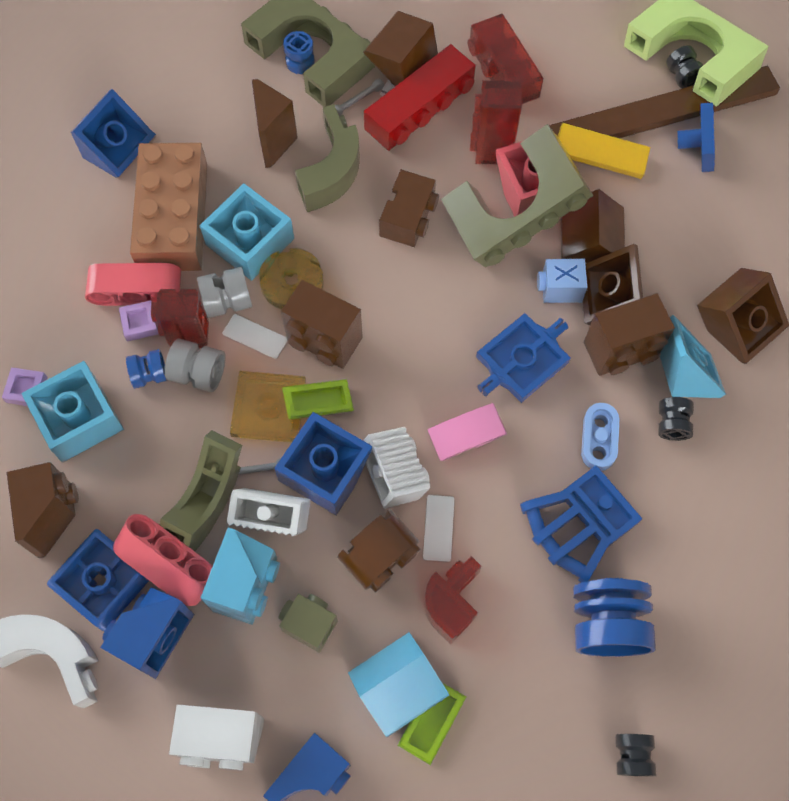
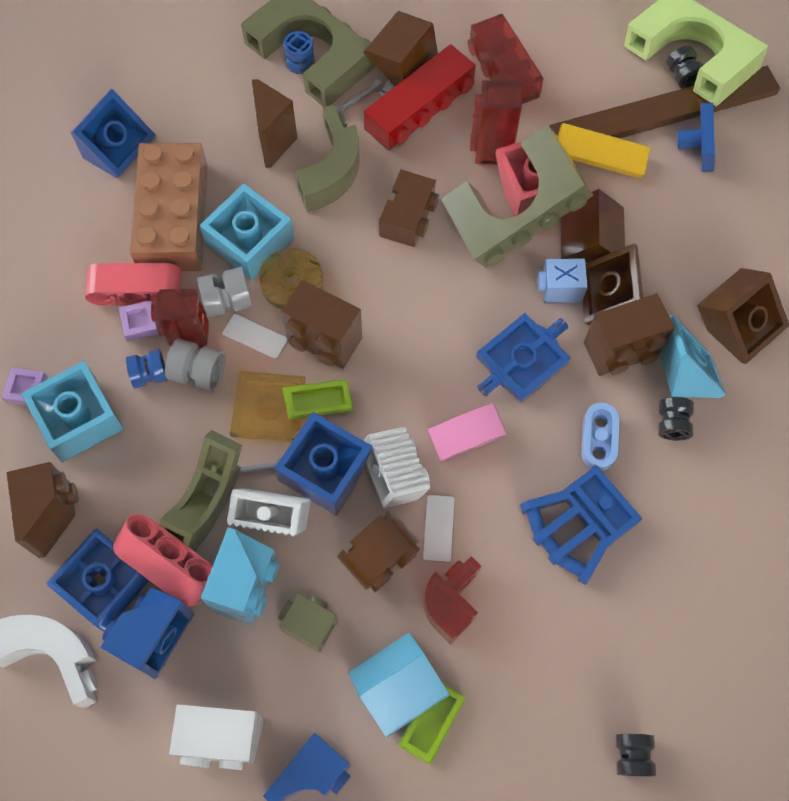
(613, 614): blue wheel -> none

